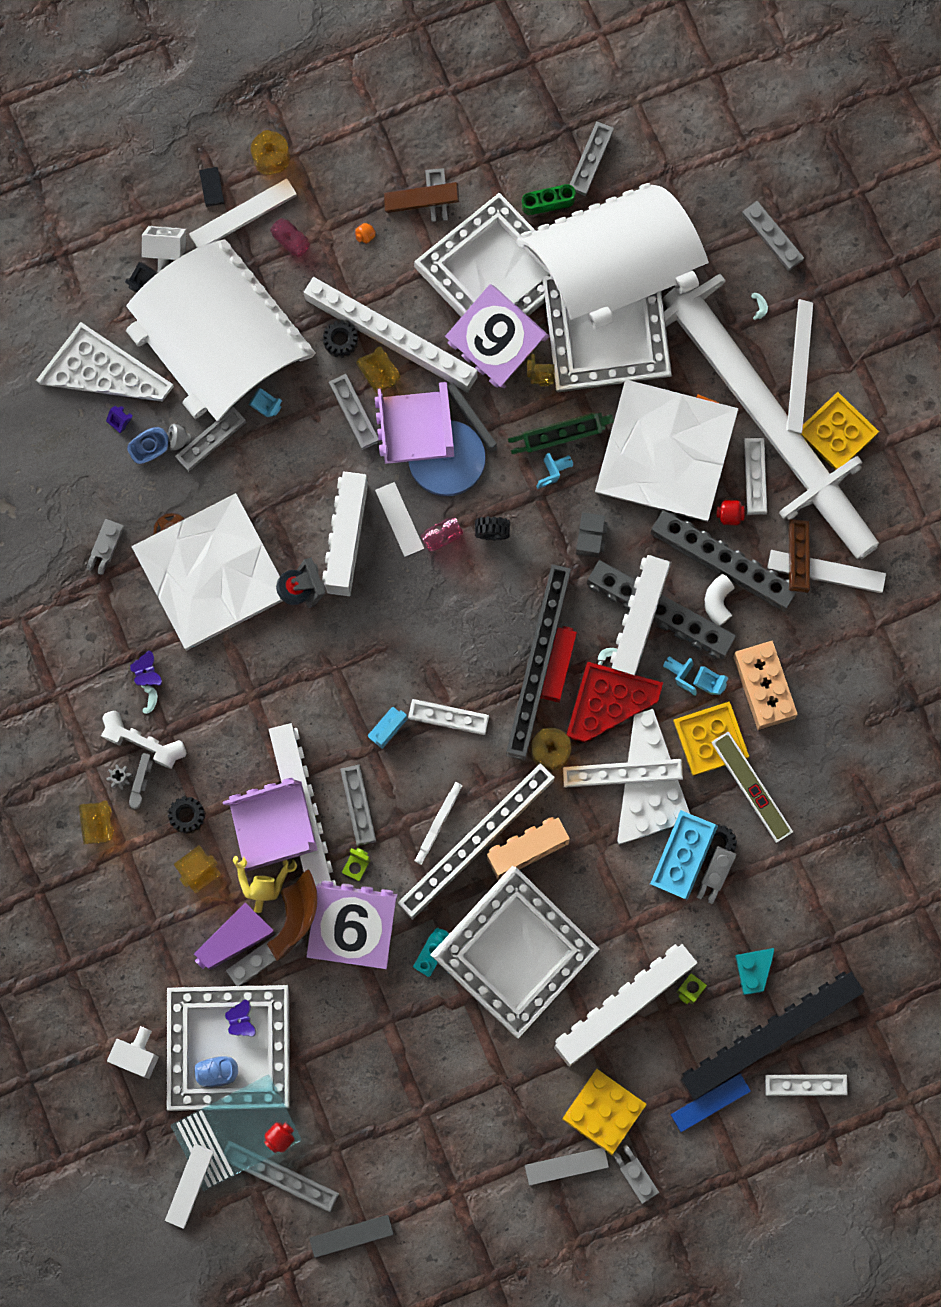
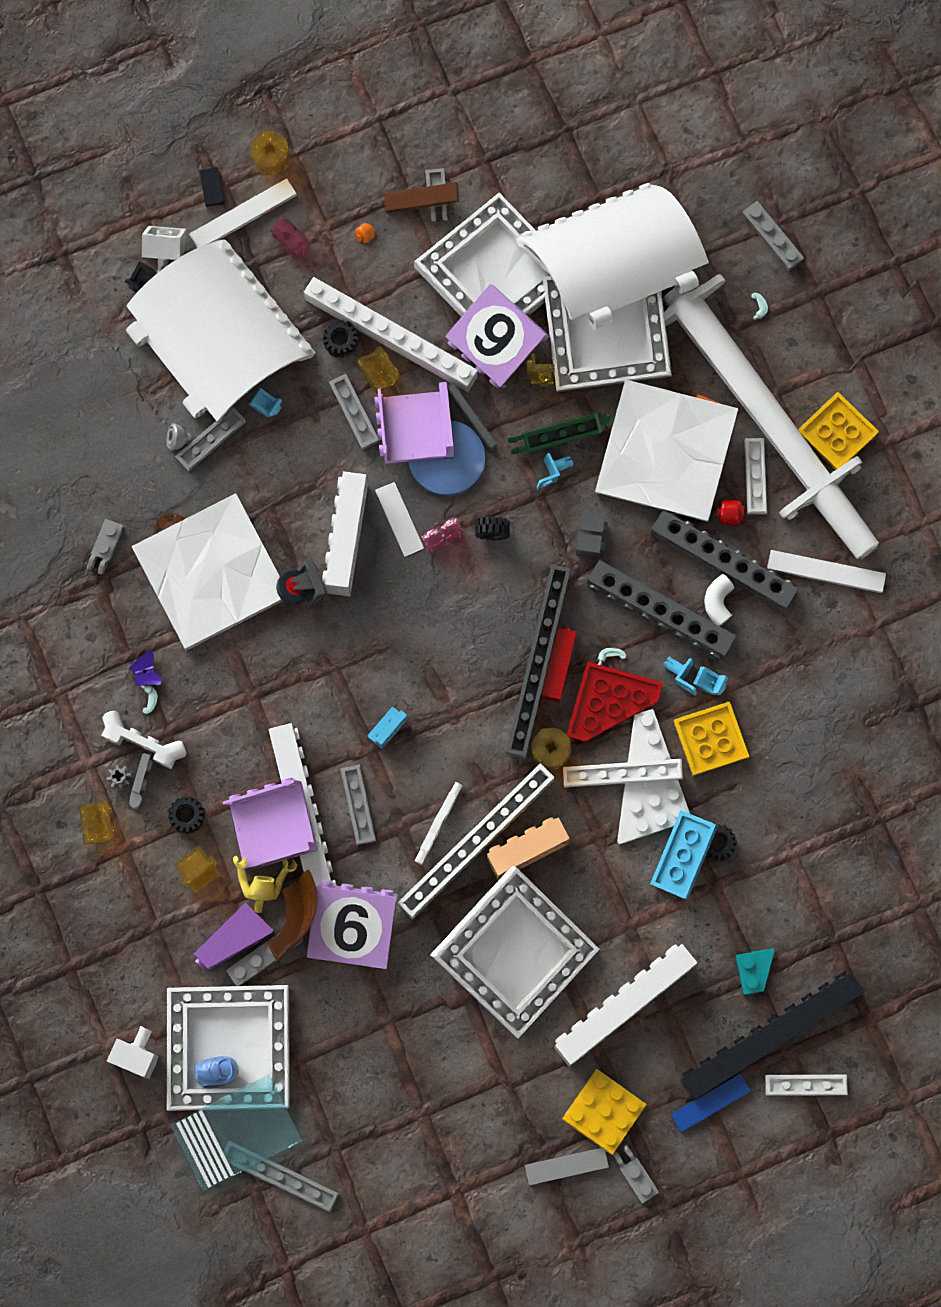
(99, 366): white wing -> none
(118, 419): dark purple tile -> none
(148, 445): medium blue piece -> none
(189, 1186): white tile -> none
(241, 1012): dark purple animal -> none
(279, 1137): red head -> none
(351, 1236): dark grey tile -> none
(360, 857): lime bracket -> none
(425, 962): teal bracket -> none
(448, 717): white tile -> none
(542, 206): green beam -> none
(591, 158): light grey plate -> none
(641, 614): white brick -> none
(685, 995): lime bracket -> none
(716, 873): light grey hinge -> none
(752, 787): olive tile -> none
(758, 696): light nougat brick -> none
(799, 556): reddish brown tile -> none
(800, 366): white piece -> none

